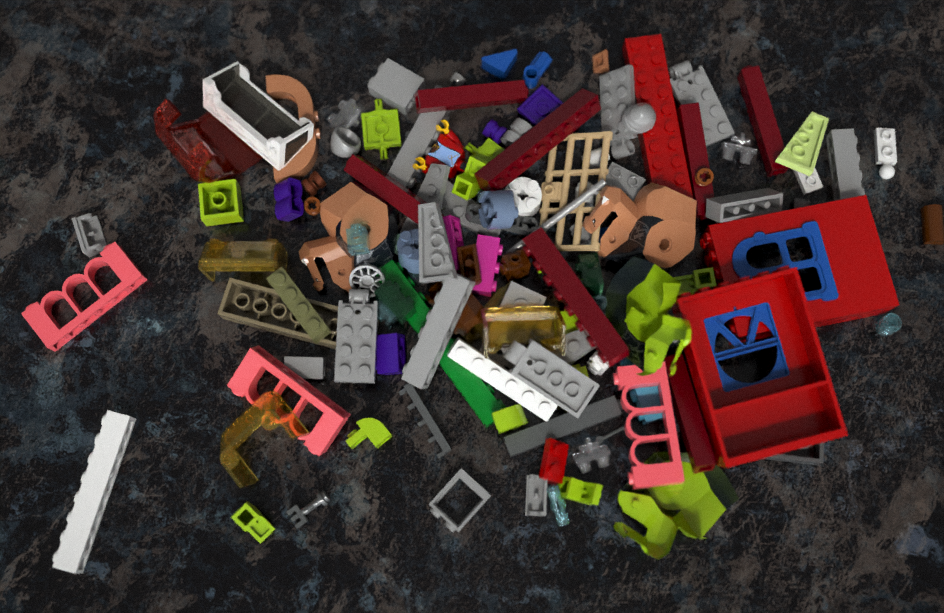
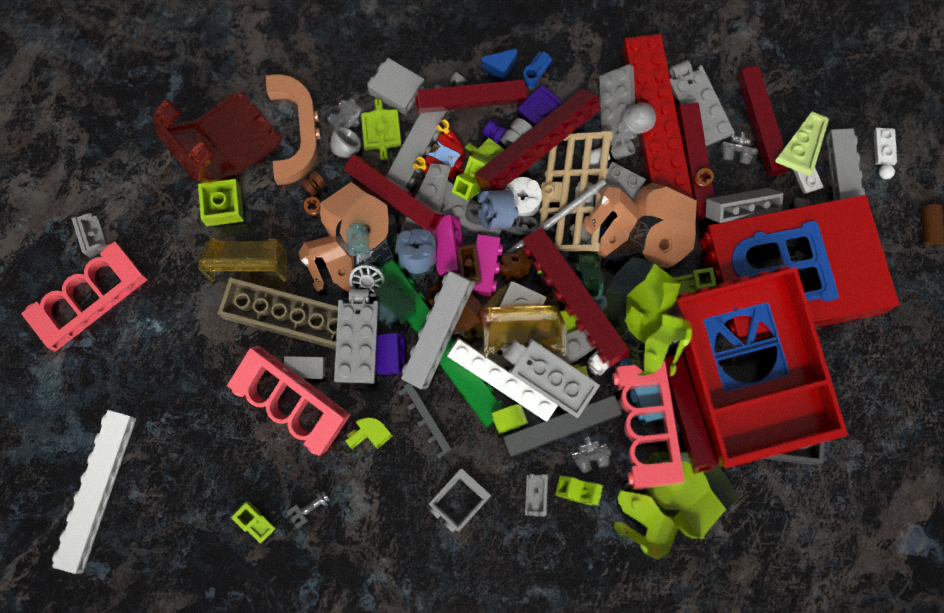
(255, 115): windscreen -> none
(267, 411): clear yellow windscreen -> none
(288, 199): dark purple brick -> none
(298, 305): olive brick -> none
(434, 249): light grey wing -> none
(553, 461): red bracket -> none
(561, 515): clear light blue pin -> none
(600, 439): dark grey hinge -> none
(601, 62): nougat slope -> none
(885, 327): clear light blue wheel -> none

